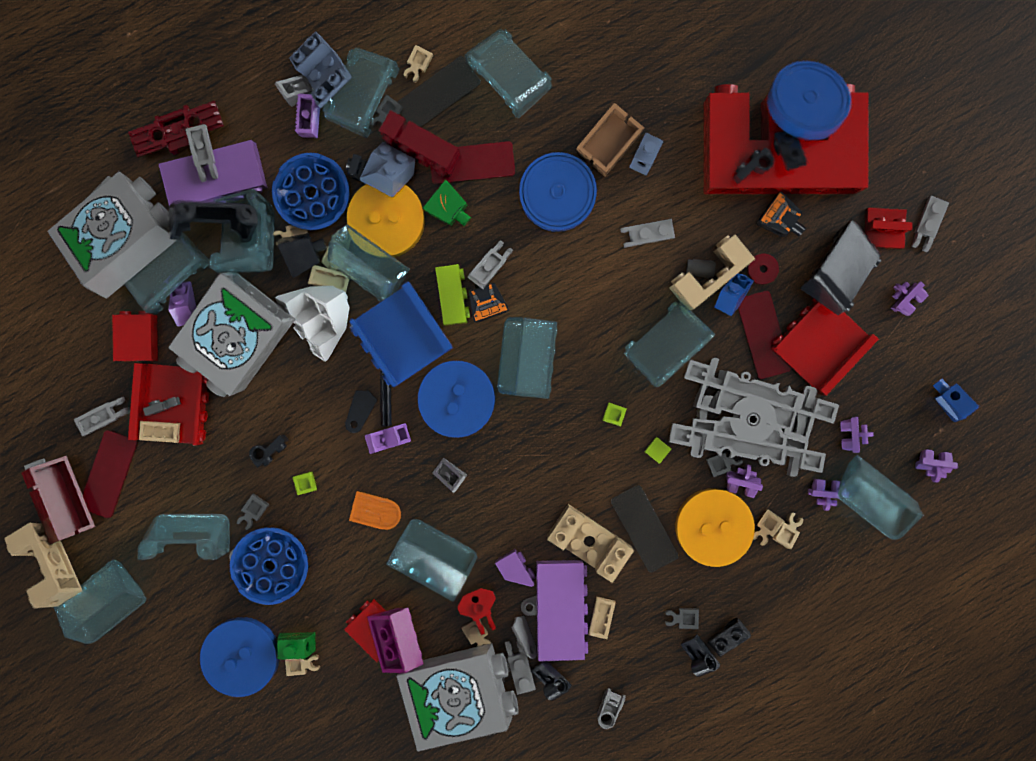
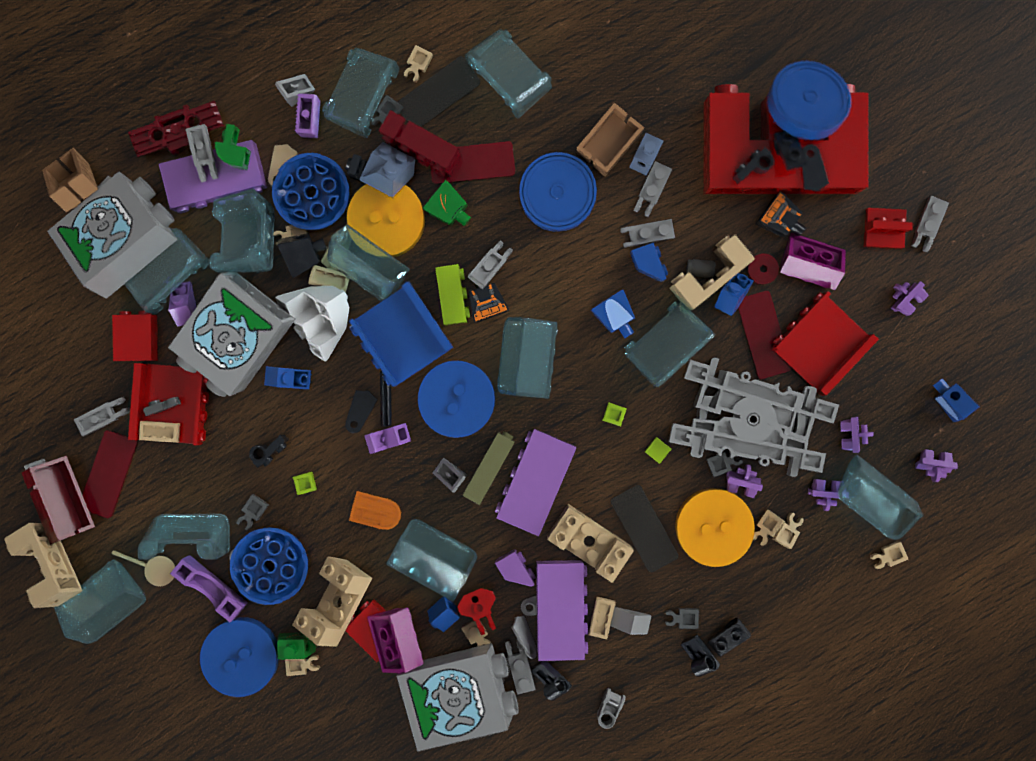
(69, 188): none -> medium nougat piece
(156, 569): none -> tan piece
(195, 575): none -> medium lavender arch
(229, 152): none -> green brick
(240, 217): black windscreen -> none
(280, 156): none -> tan piece
(287, 377): none -> blue slope
(321, 67): sand blue slope -> none
(328, 622): none -> tan plate
(443, 614): none -> blue brick
(489, 467): none -> olive slope
(535, 481): none -> medium lavender brick
(615, 314): none -> torso
(630, 621): none -> light grey slope
(647, 262): none -> blue slope
(653, 186): none -> light grey hinge
(813, 261): none -> magenta slope
(814, 172): none -> black piece
(843, 269): windscreen -> none
(892, 555): none -> tan plate

